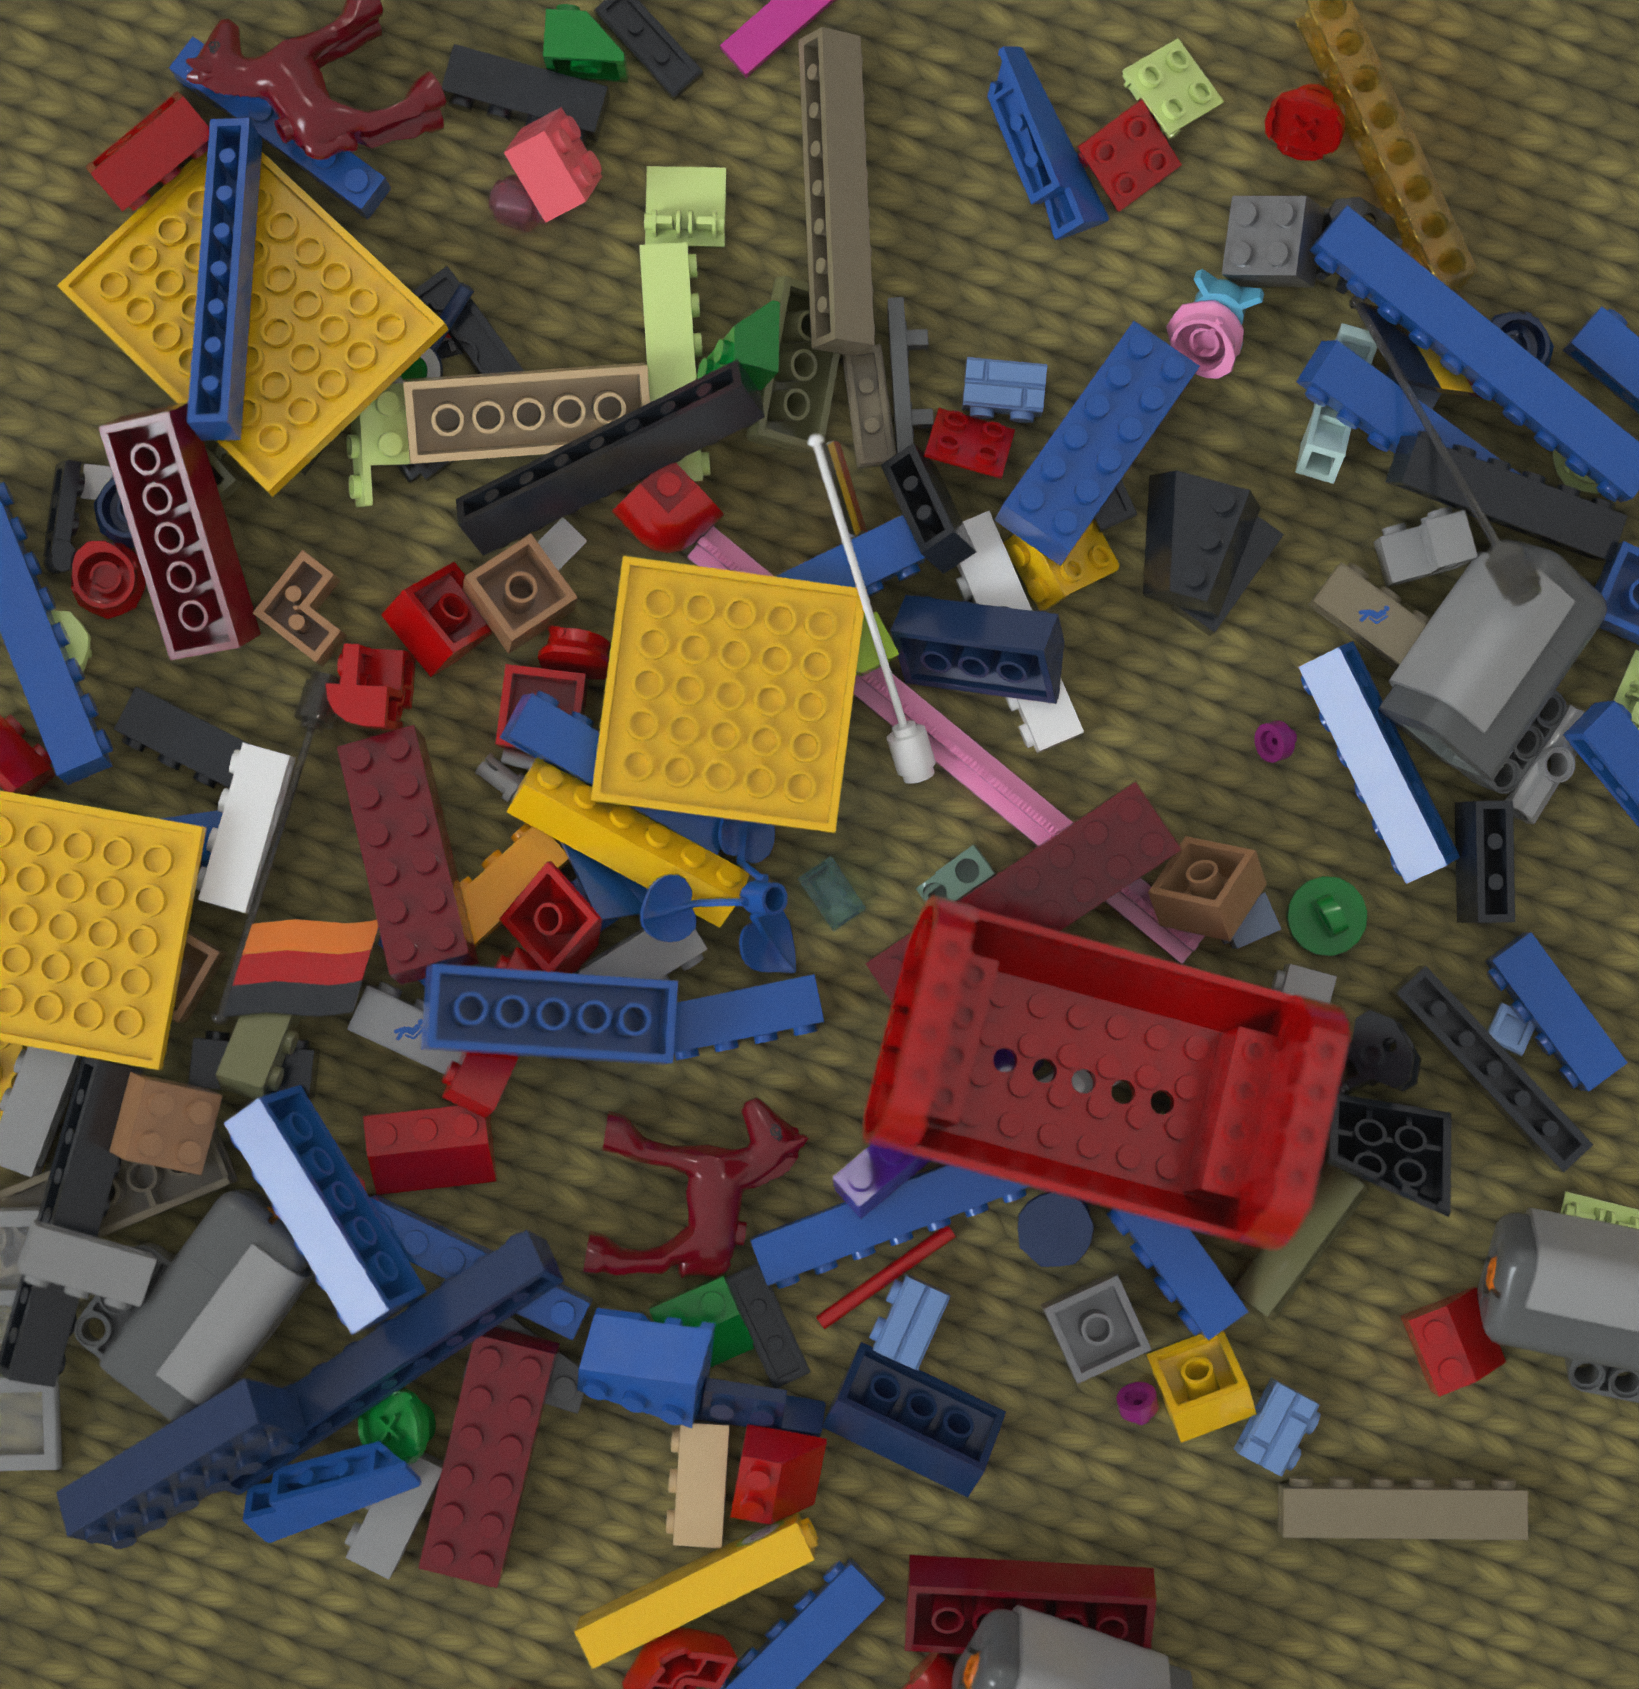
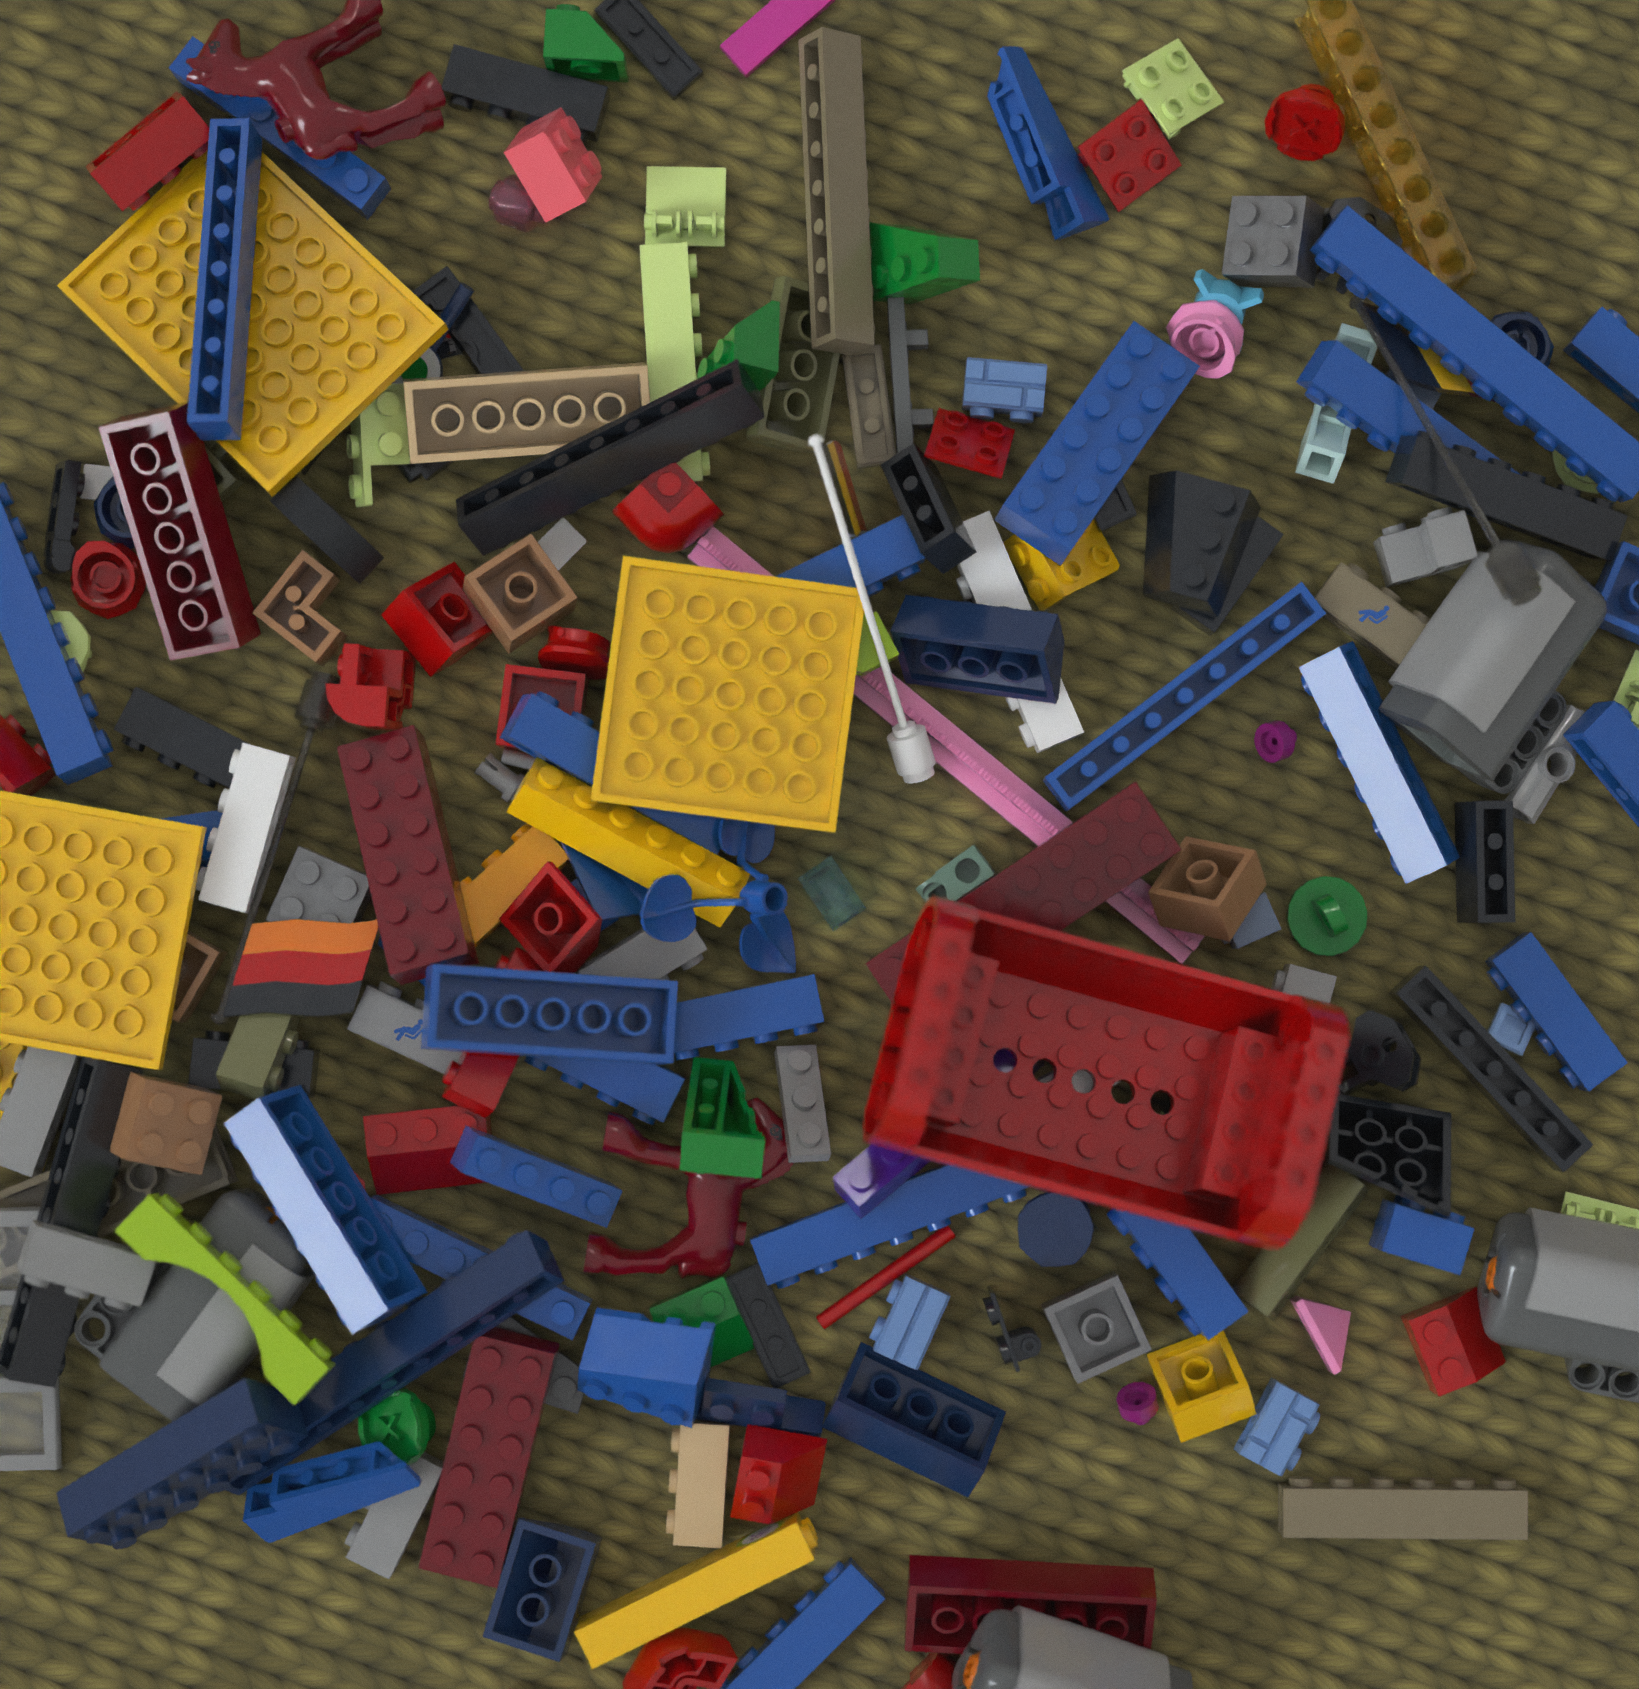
(288, 1355): none -> lime arch
(320, 891): none -> flat silver brick
(327, 529): none -> black tyre
(535, 1176): none -> blue brick
(542, 1587): none -> dark blue slope
(642, 1086): none -> blue brick
(718, 1123): none -> green wedge
(802, 1103): none -> light grey plate
(919, 262): none -> green wedge
(1014, 1344): none -> black hinge
(1183, 696): none -> blue brick
(1326, 1328): none -> bright pink slope
(1422, 1237): none -> blue brick

